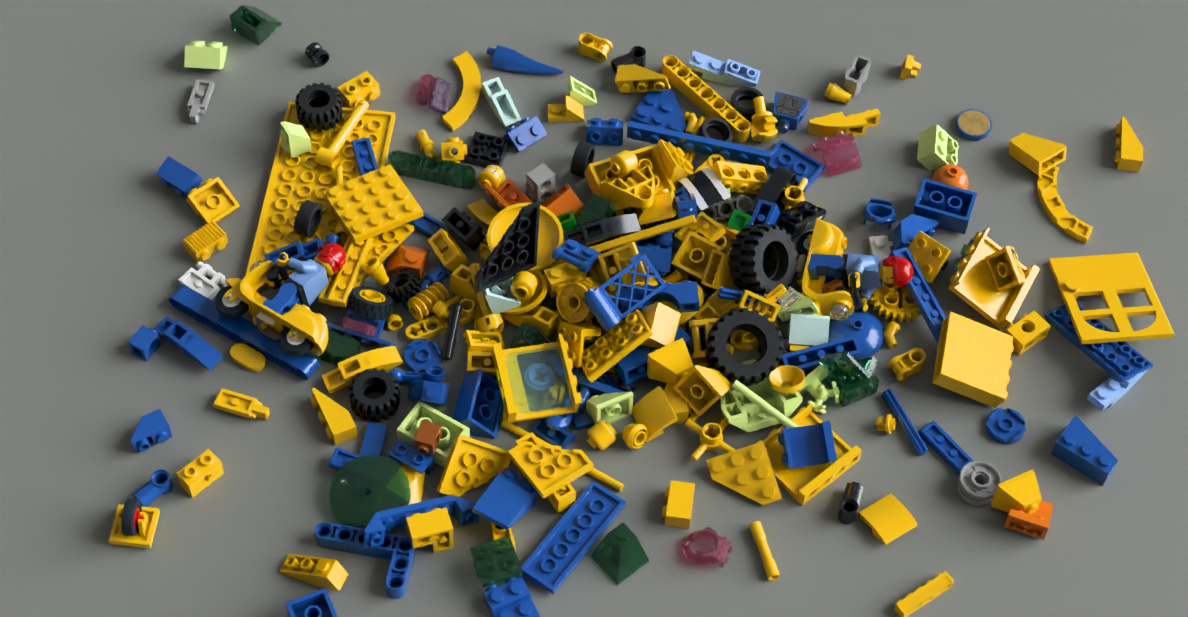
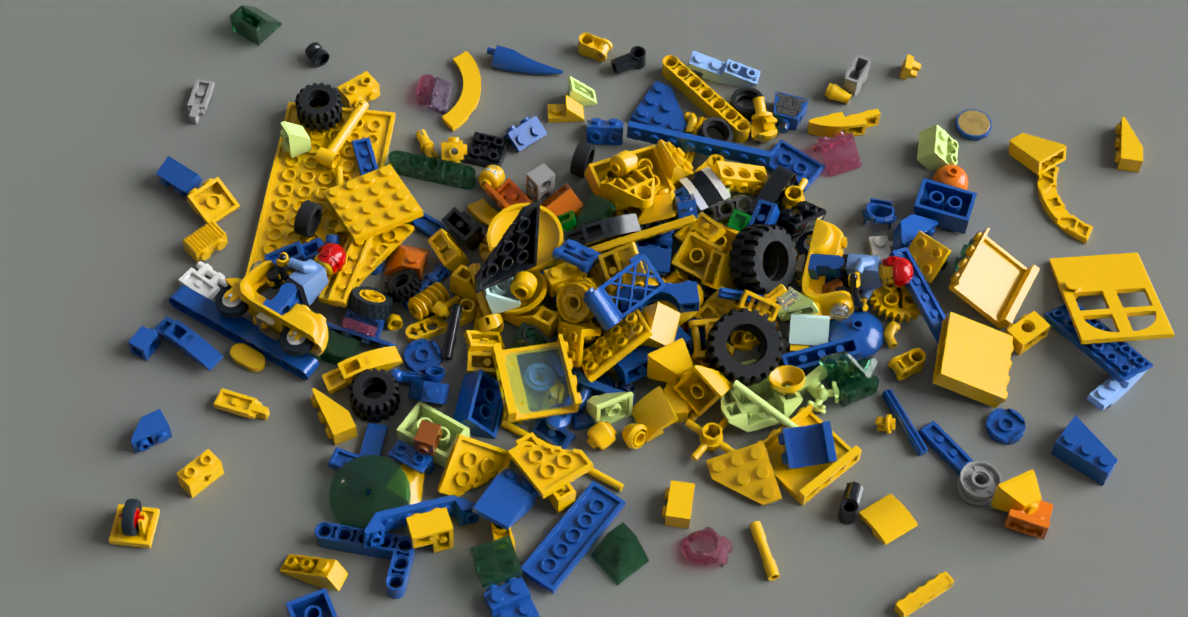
(152, 490): blue piece -> none
(205, 55): yellowish green slope -> none
(376, 270): yellow cone -> none
(500, 102): light aqua slope -> none
(639, 79): yellow slope -> none
(1005, 269): yellow slope -> none

